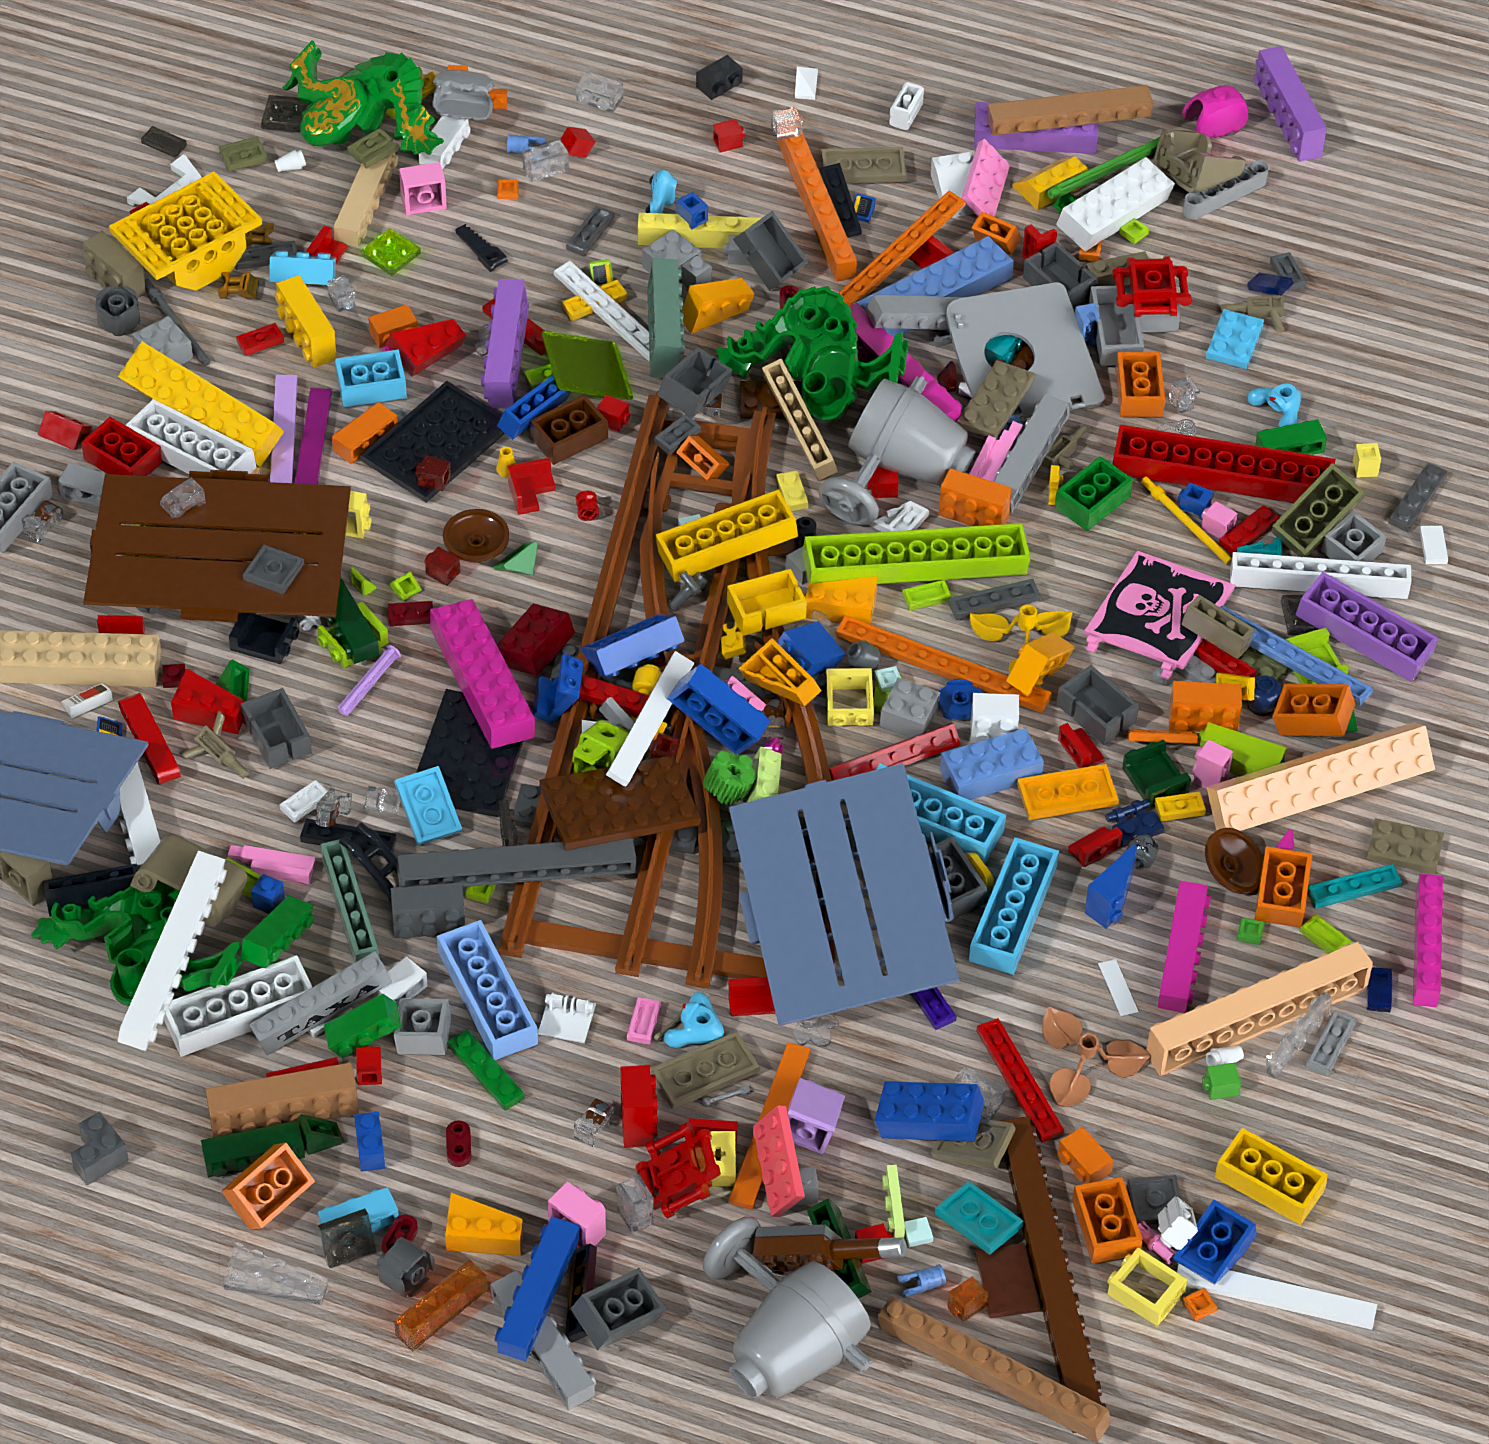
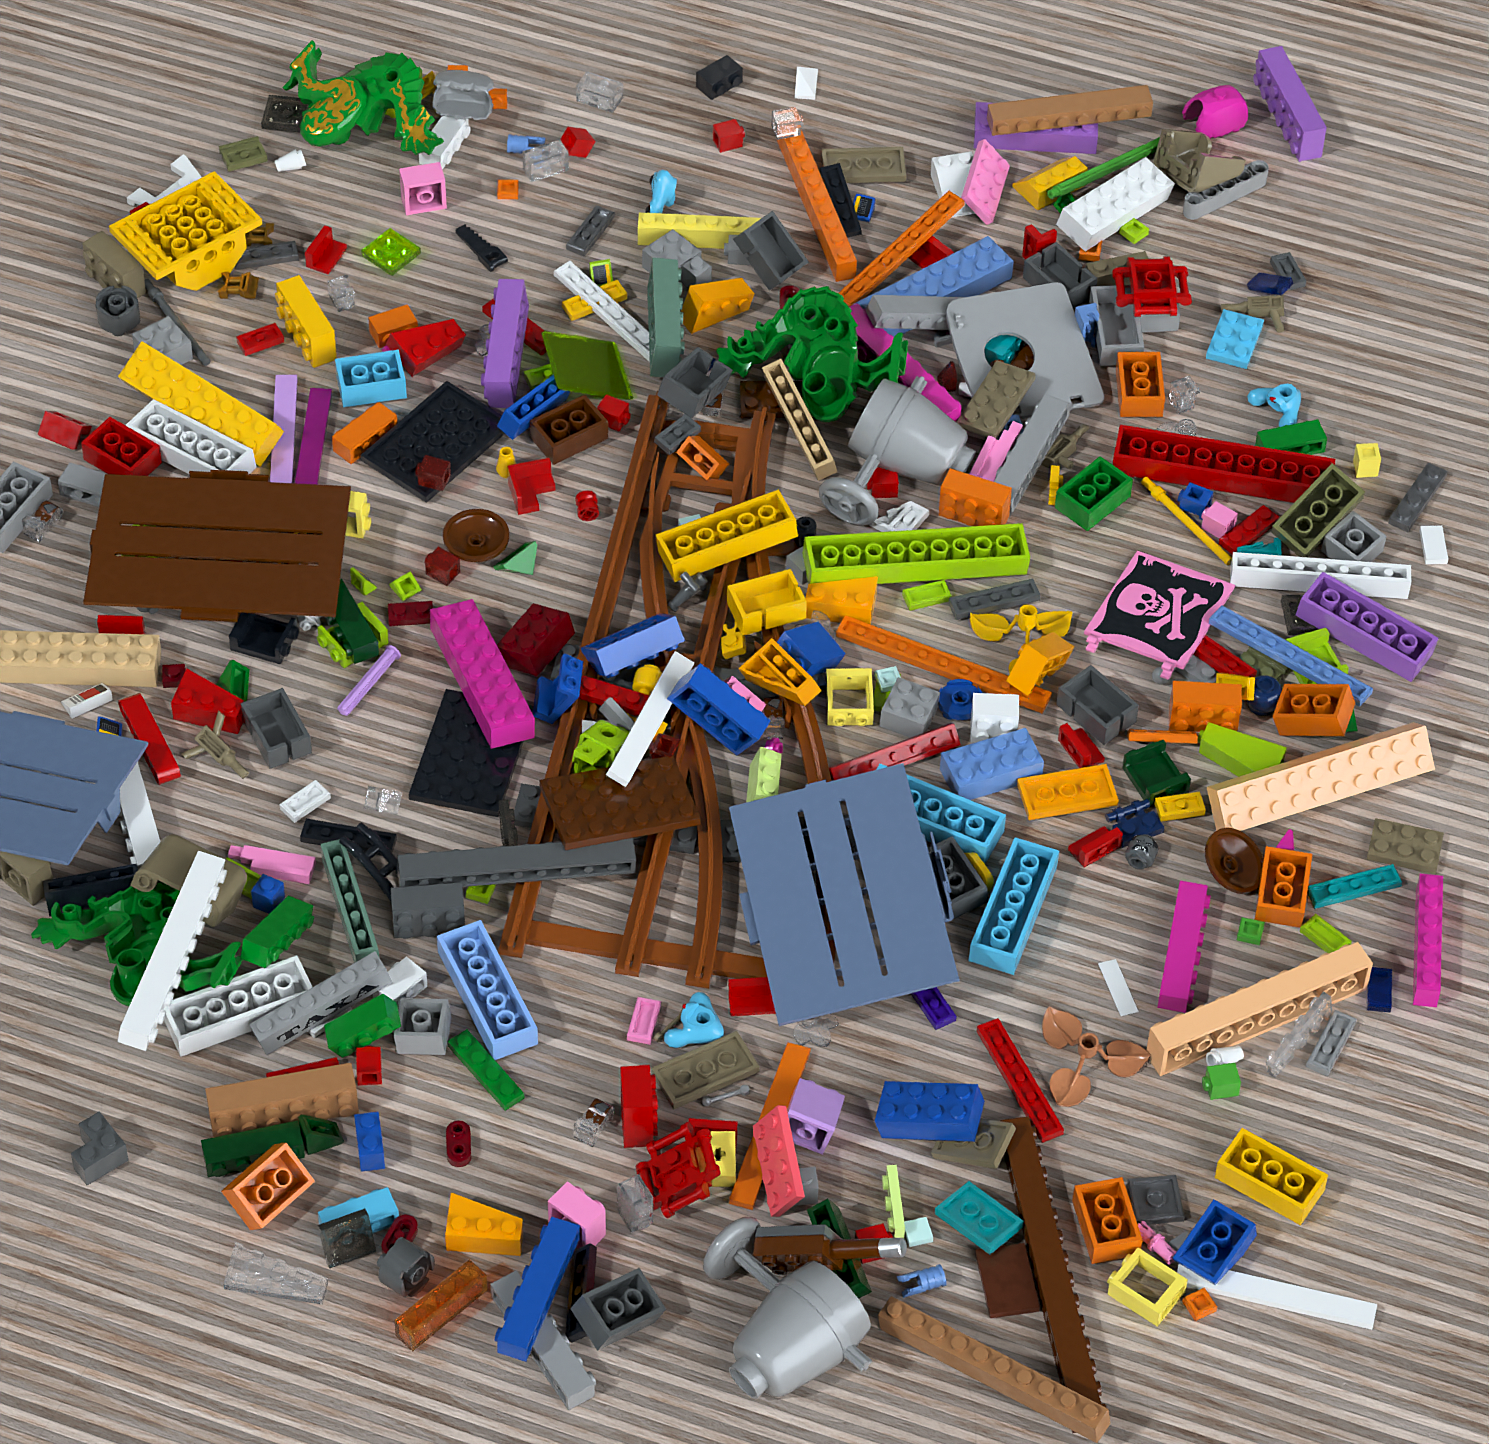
(163, 141): clear smoke tile -> none
(183, 498): clear leg -> none
(273, 569): dark grey tile -> none
(310, 268): medium azure brick -> none
(332, 806): clear leg -> none
(362, 201): tan brick -> none
(373, 148): olive plate -> none
(428, 805): medium azure plate -> none
(566, 1018): white hinge -> none
(692, 210): blue brick -> none
(730, 777): bright green brick -> none
(792, 490): light yellow plate -> none
(864, 655): dark grey head -> none
(906, 106): white brick -> none
(967, 1299): clear orange brick -> none
(991, 1090): clear brick -> none
(1001, 232): orange brick -> none
(1084, 1156): orange brick -> none
(1109, 890): blue slope -> none
(1177, 1223): white brick -> none
(1212, 764): bright pink brick -> none
(1218, 626): dark tan brick -> none

